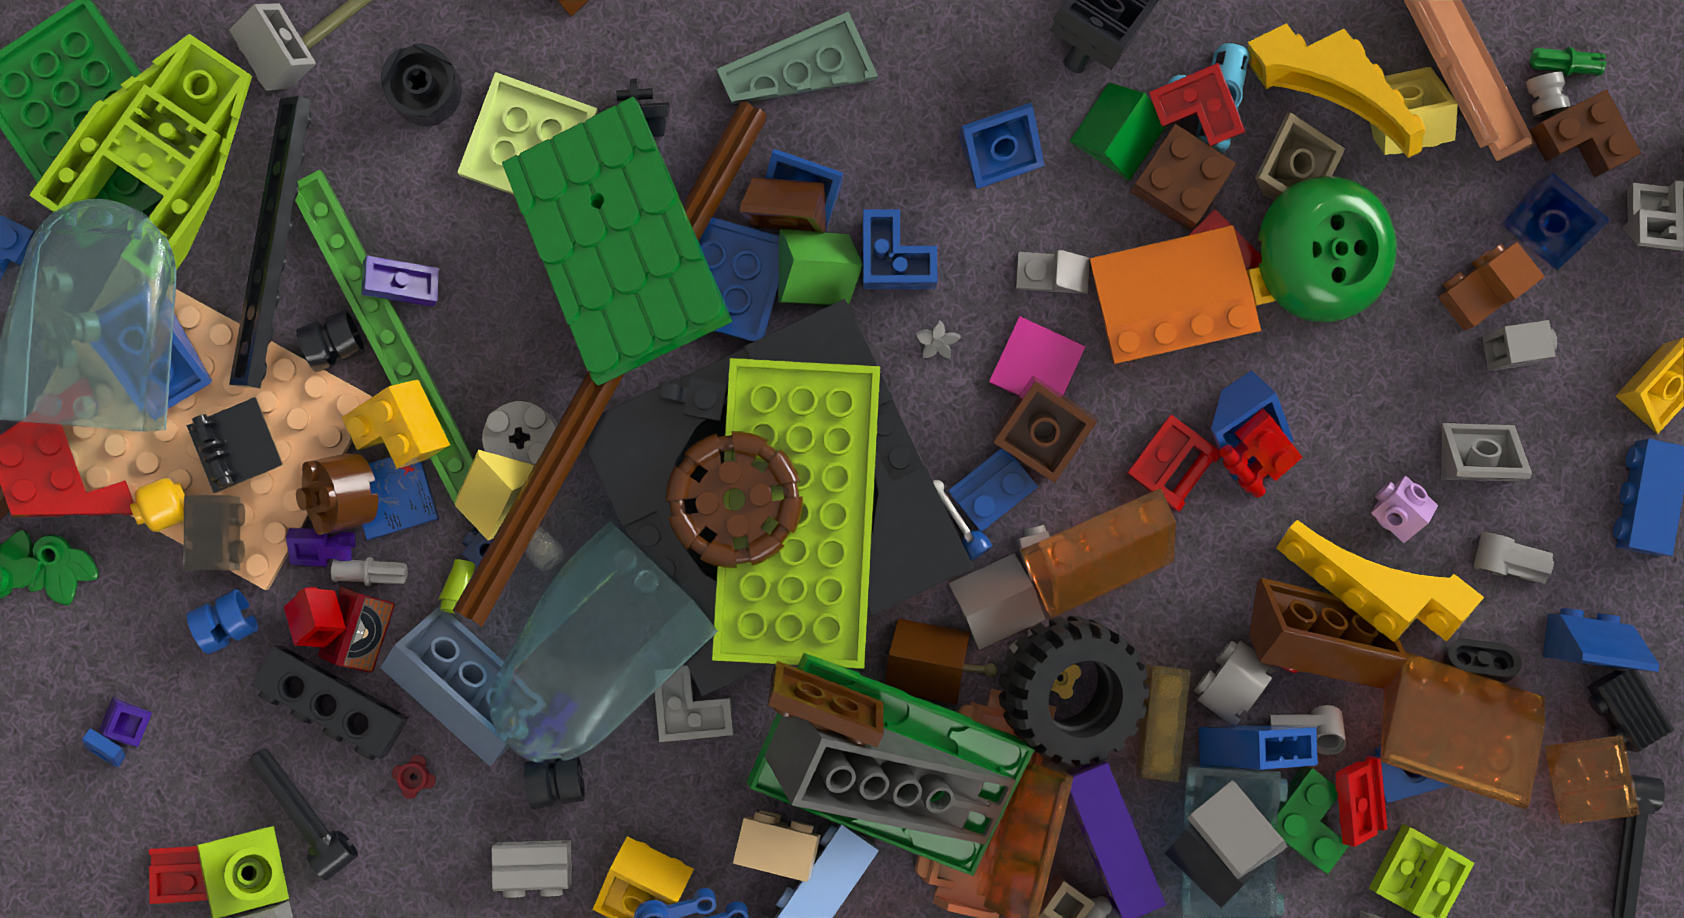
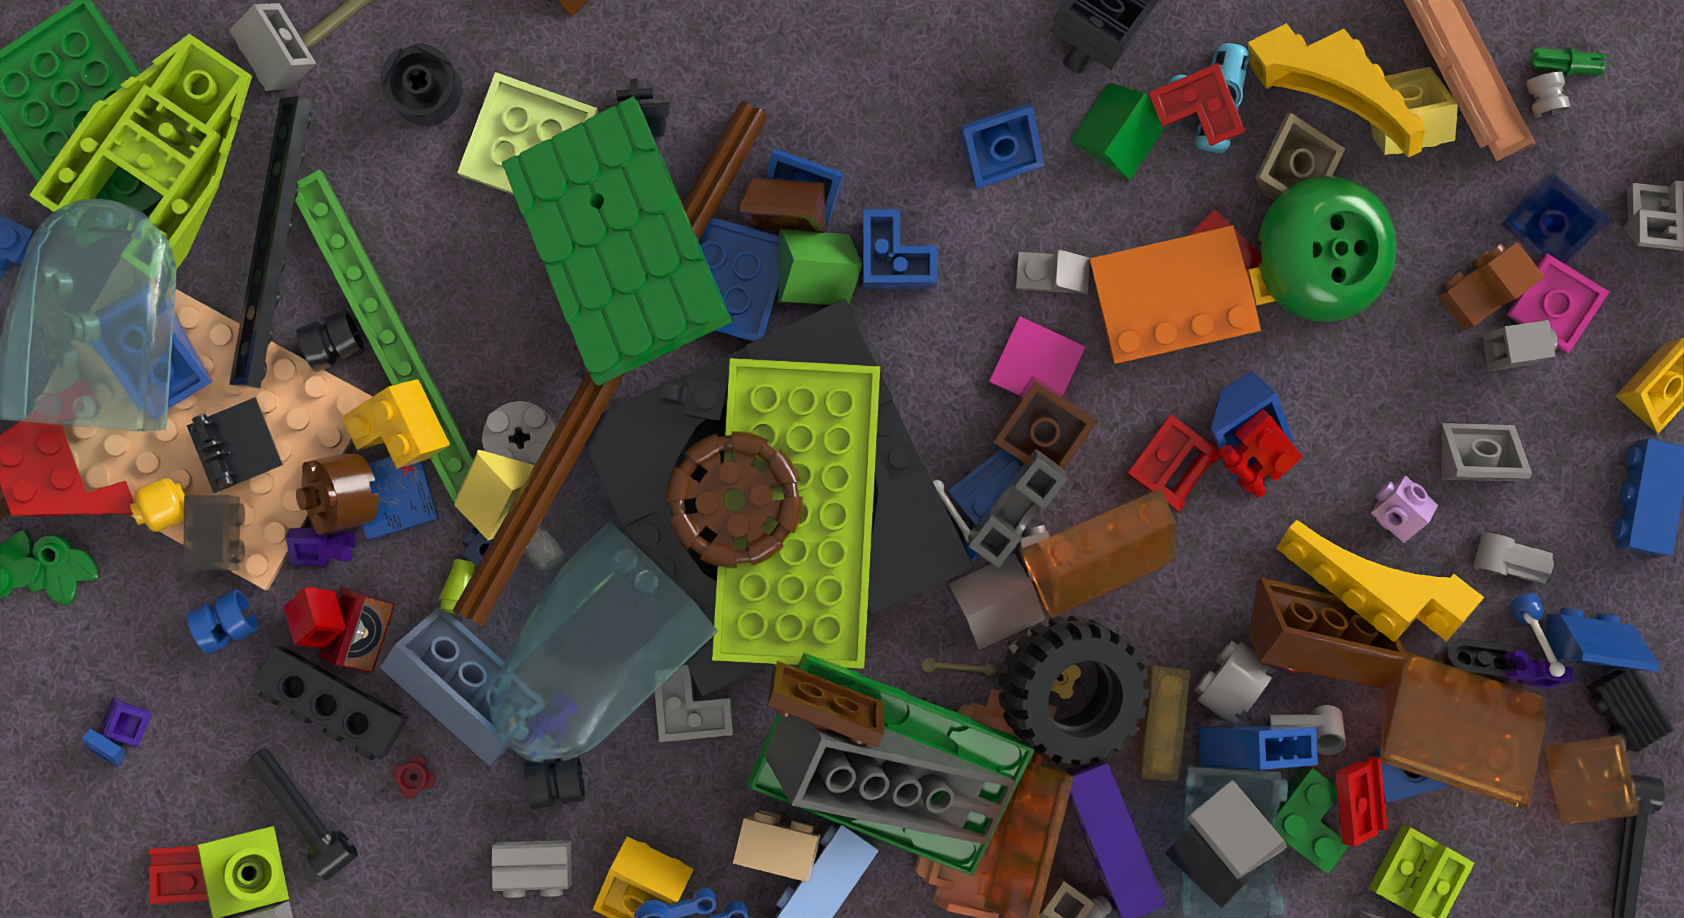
(369, 571): light grey axle -> none
(399, 281): plate -> none
(805, 62): sand green wing -> none
(927, 660): reddish brown slope -> none
(937, 341): light grey plant -> none
(1007, 517): none -> dark grey arch
(1183, 177): reddish brown brick -> none
(1528, 611): none -> hinge
(1535, 672): none -> dark purple plate
(1562, 298): none -> dark pink tile
(1592, 127): reddish brown brick -> none

